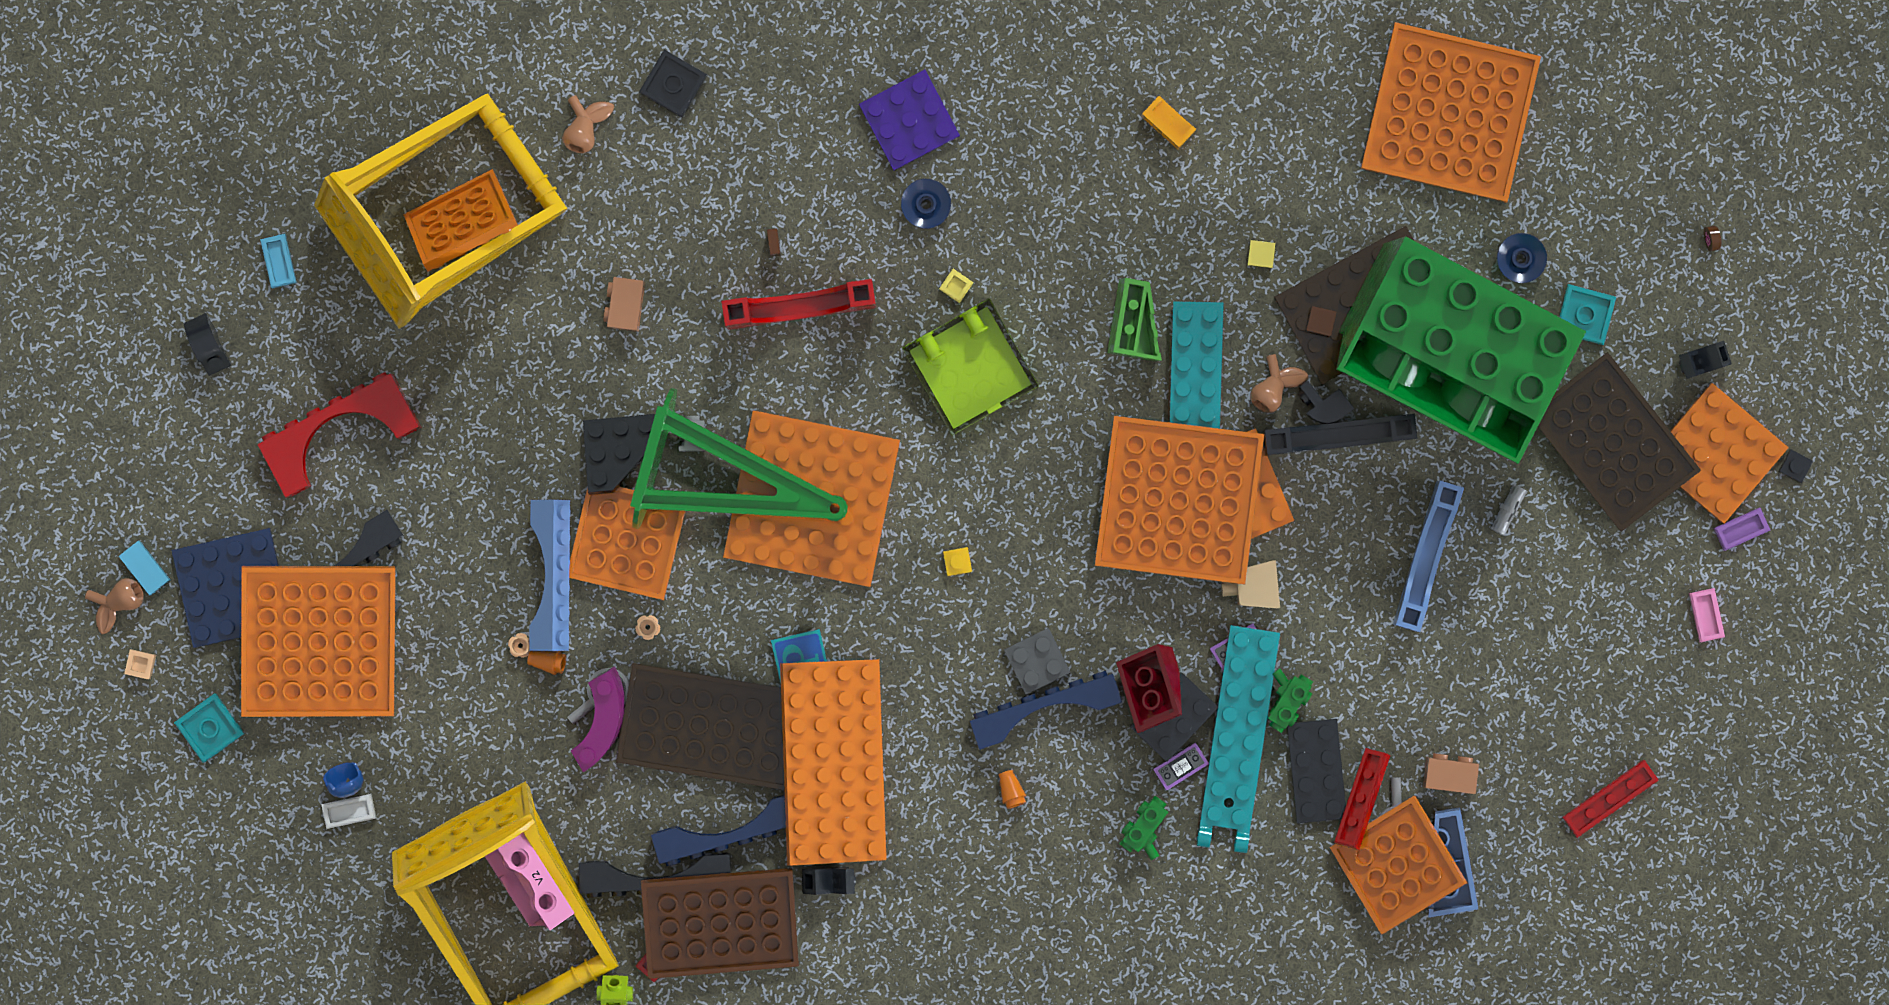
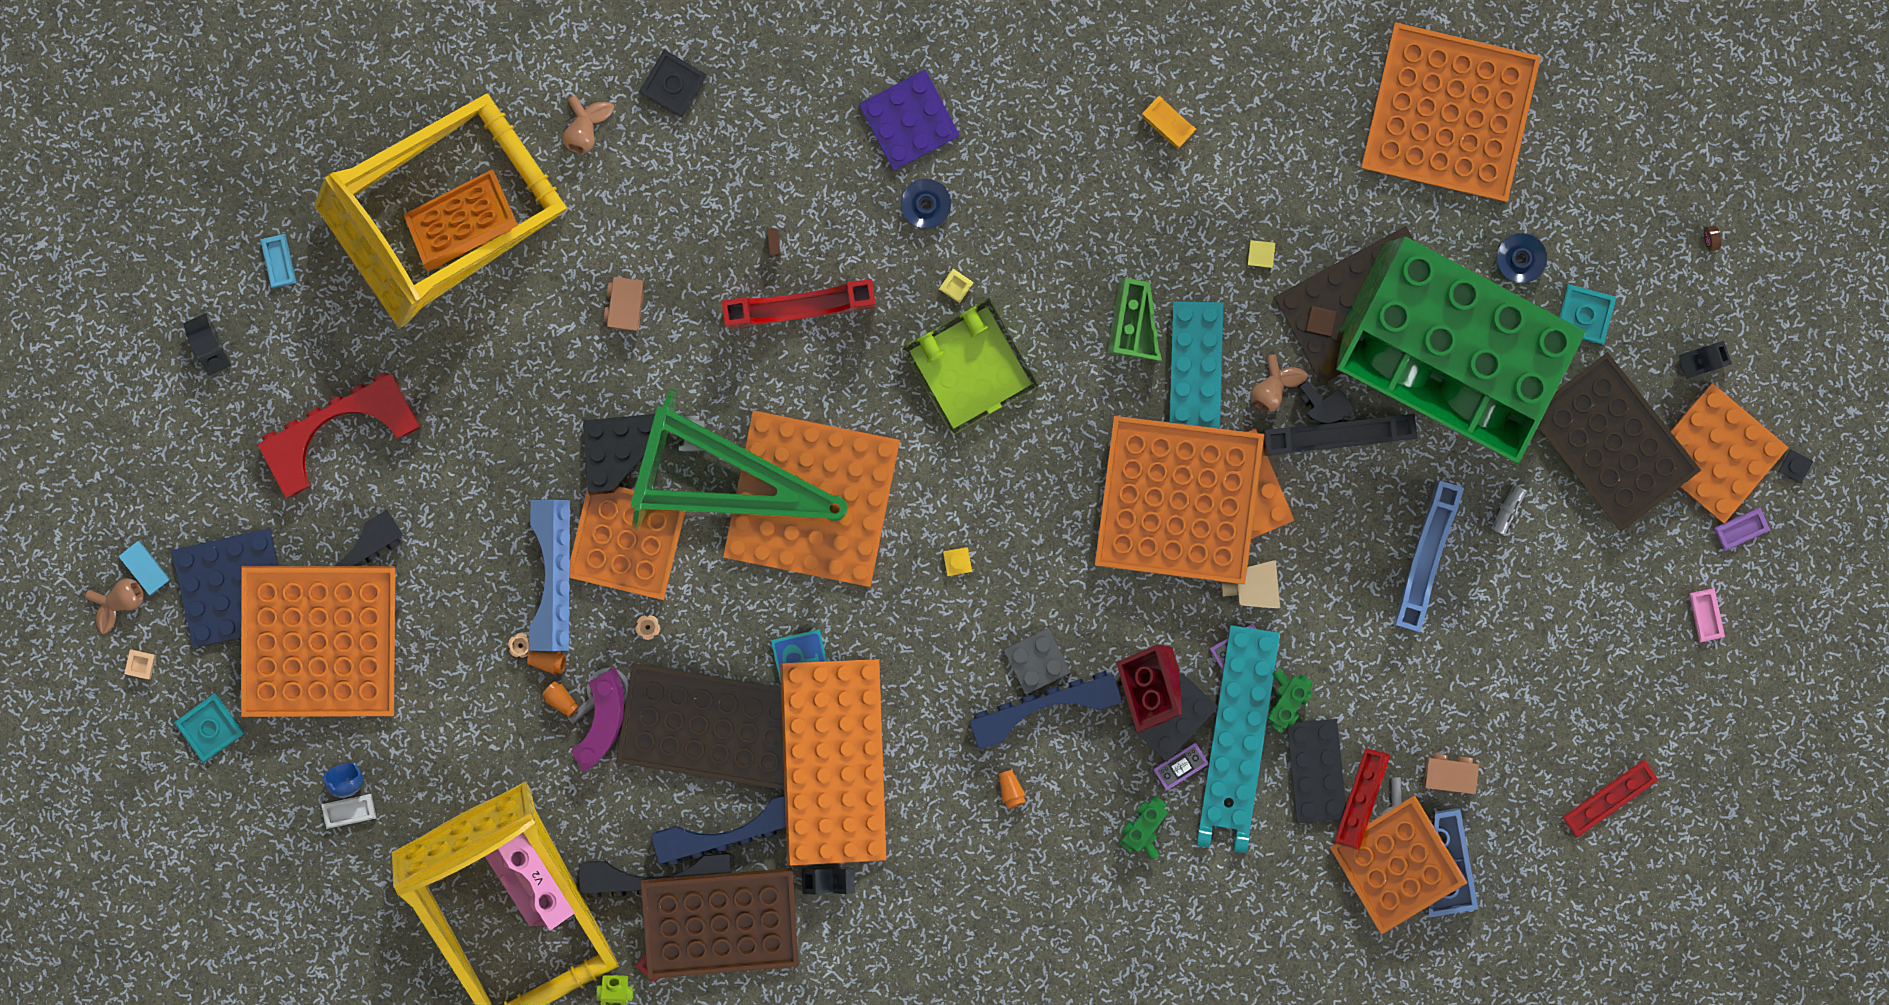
(560, 699): none -> orange cone

